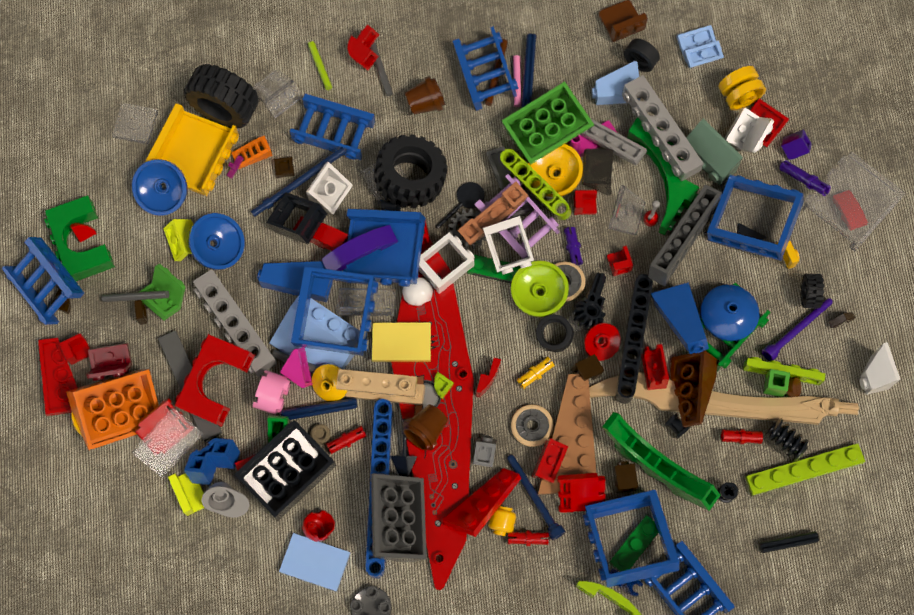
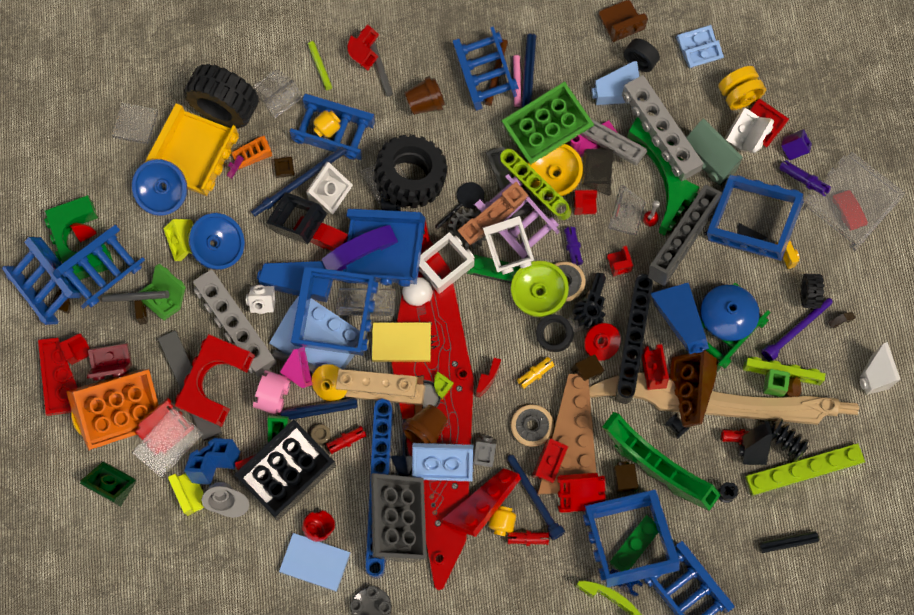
(95, 248): none -> blue fence
(109, 483): none -> dark green slope
(261, 299): none -> white brick
(326, 124): none -> yellow head
(442, 462): none -> light blue tile
(756, 445): none -> black slope

